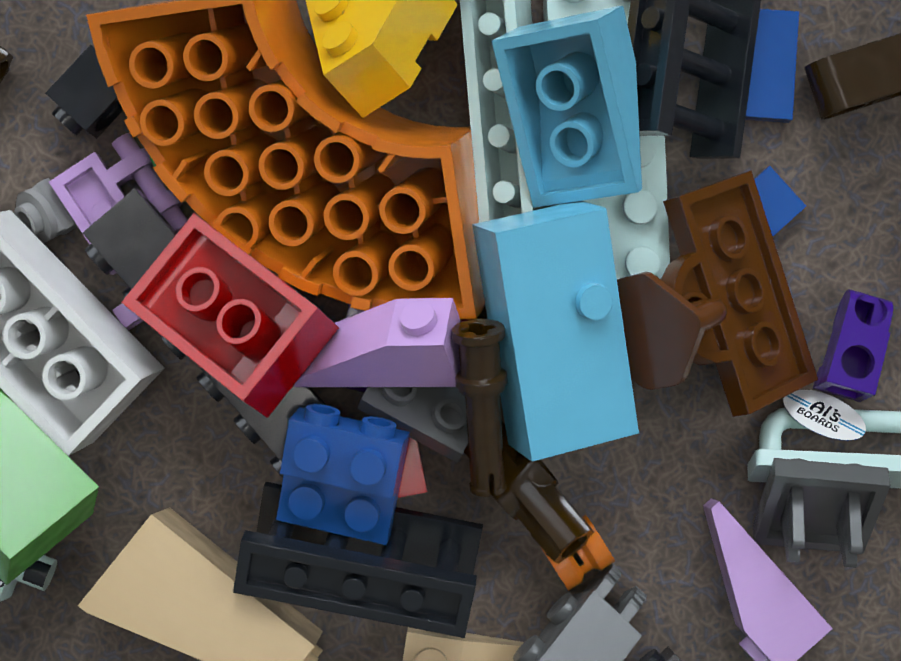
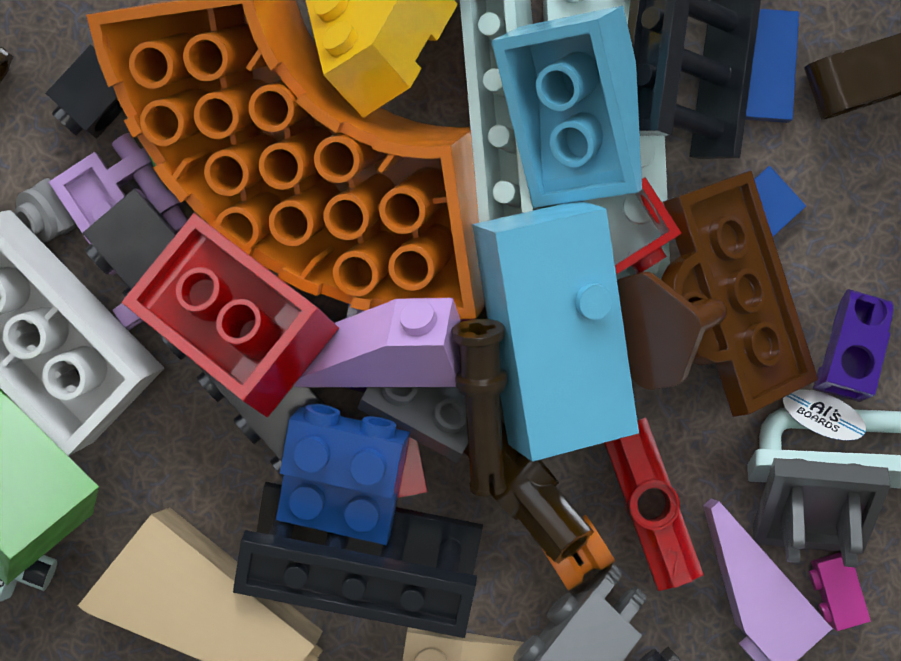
(651, 253): none -> red bracket
(662, 538): none -> red piece
(840, 592): none -> dark pink piece

